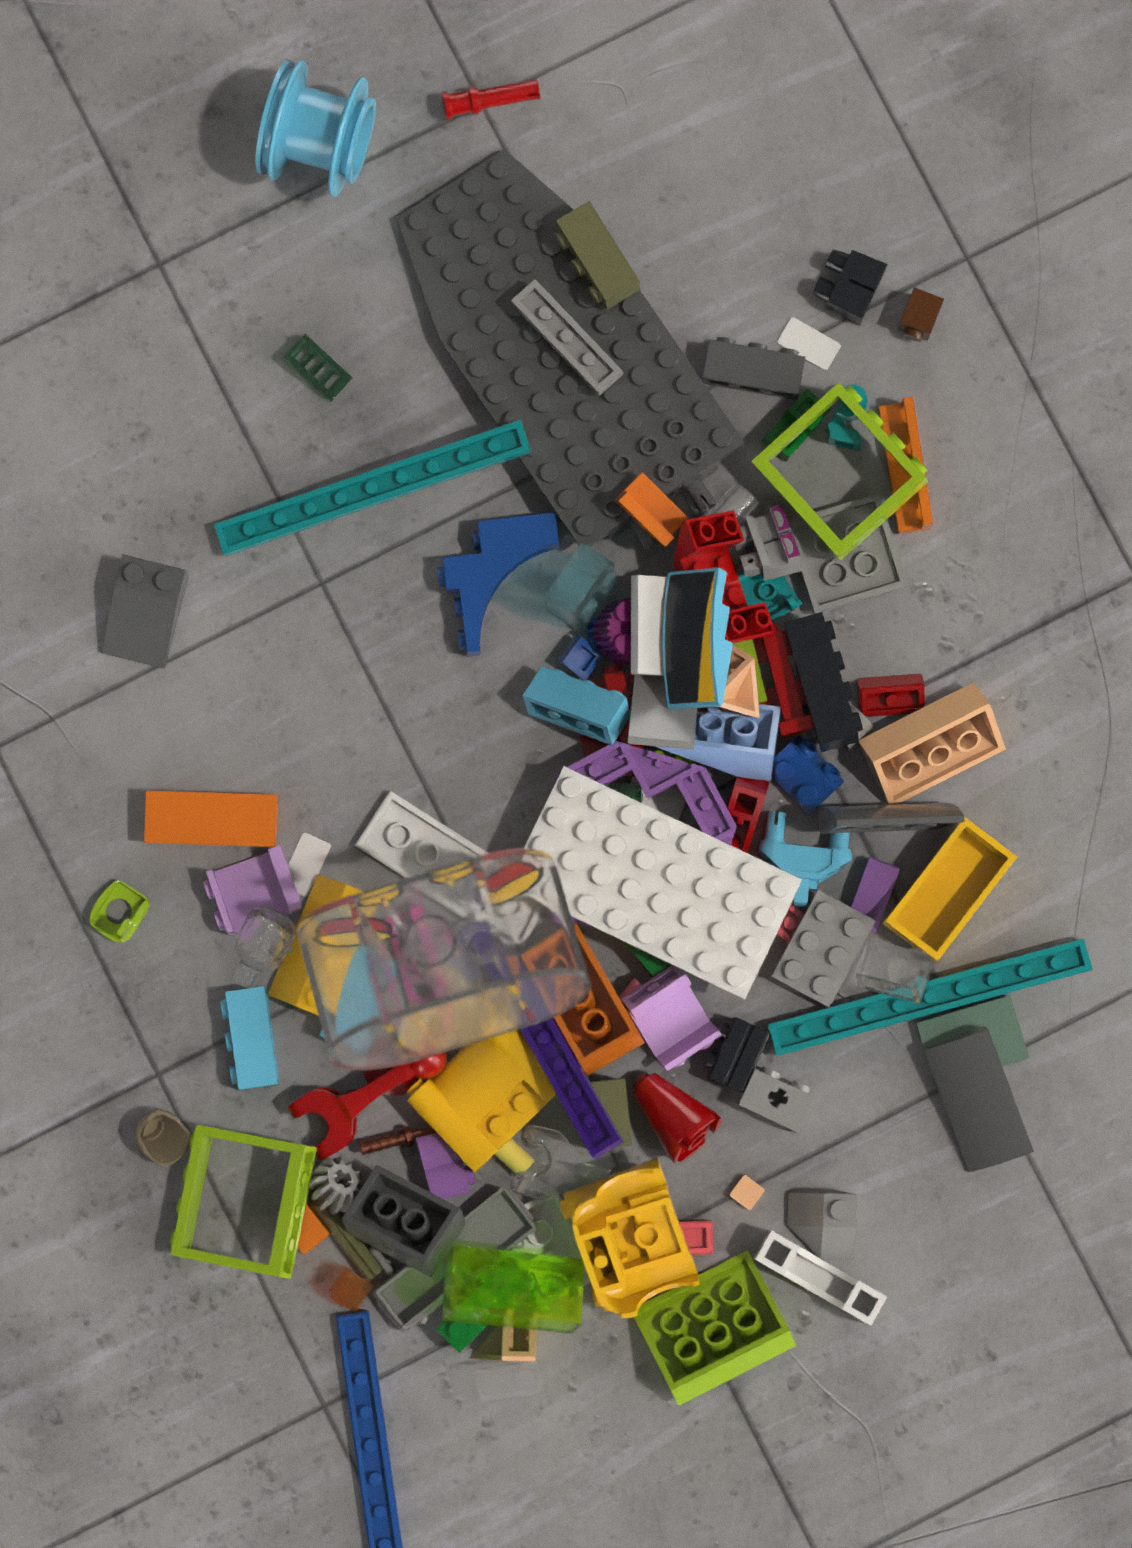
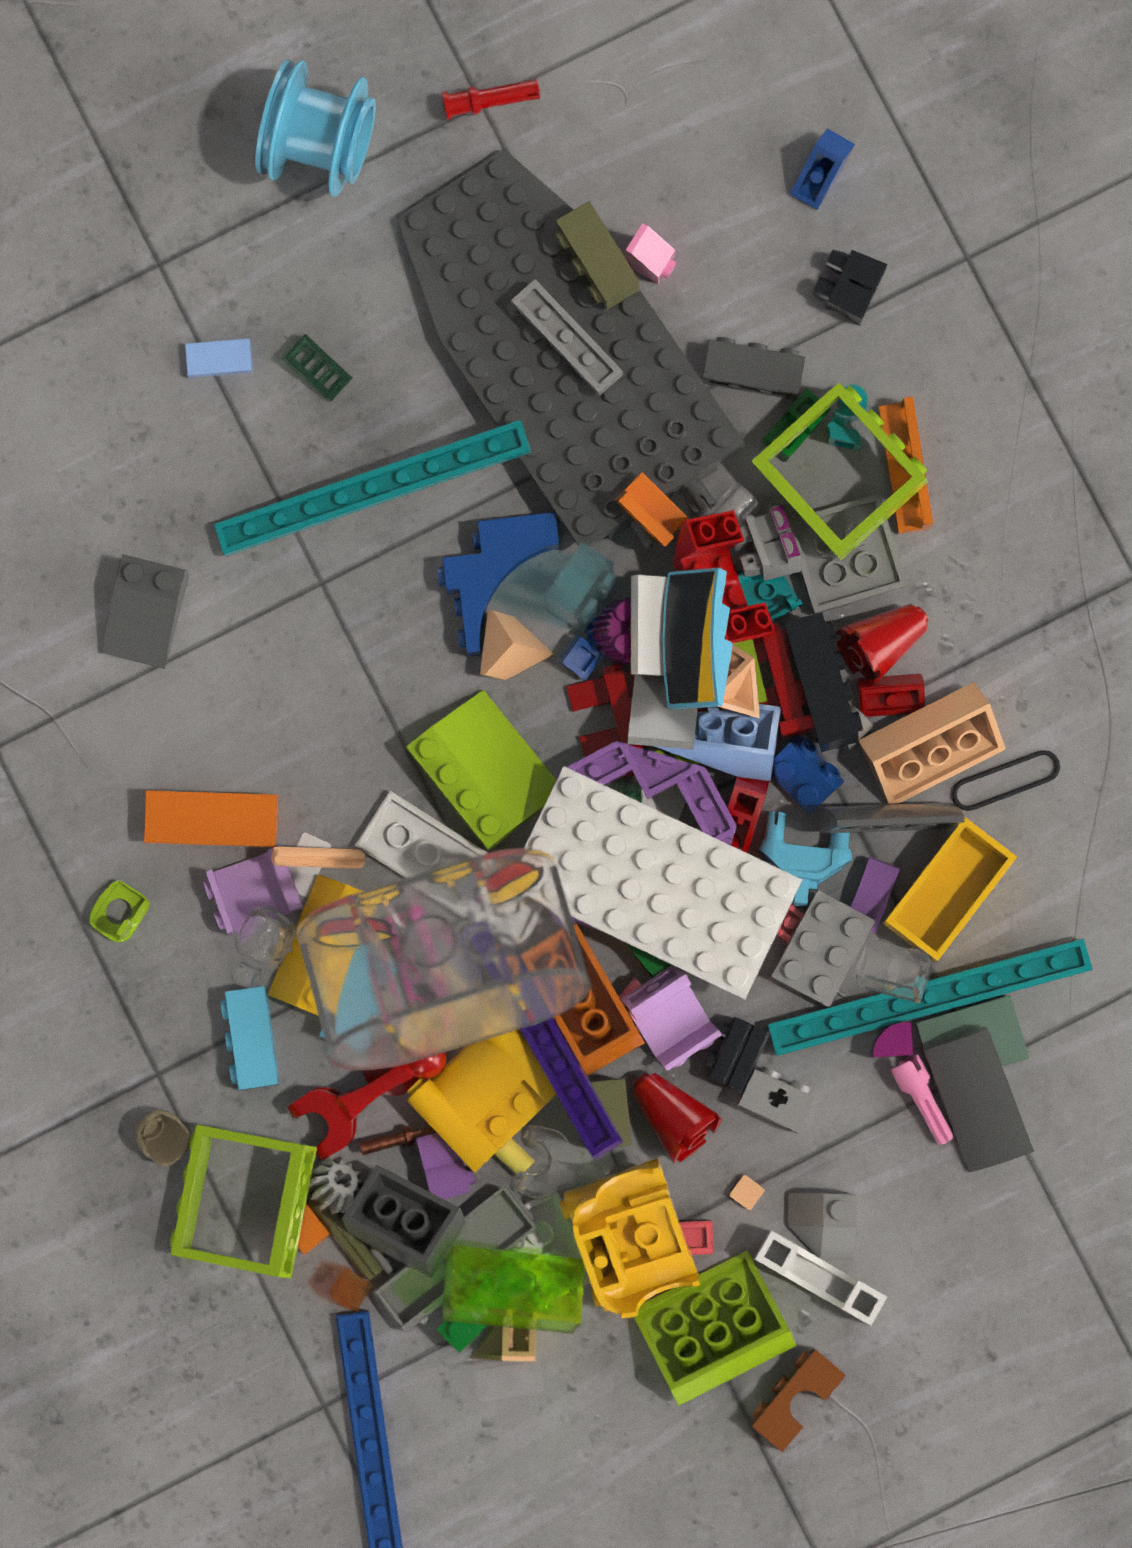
(219, 358): none -> light blue tile
(318, 857): none -> light nougat axle
(484, 769): none -> lime slope
(509, 647): none -> light nougat slope
(577, 705): medium azure brick -> none
(650, 255): none -> bright pink slope
(775, 1418): none -> dark orange arch
(810, 343): white sticker -> none
(822, 168): none -> blue slope
(881, 640): none -> red cone
(893, 1041): none -> magenta brick
(913, 1079): none -> bright pink piece
(920, 315): reddish brown brick -> none
(1010, 793): none -> black piece

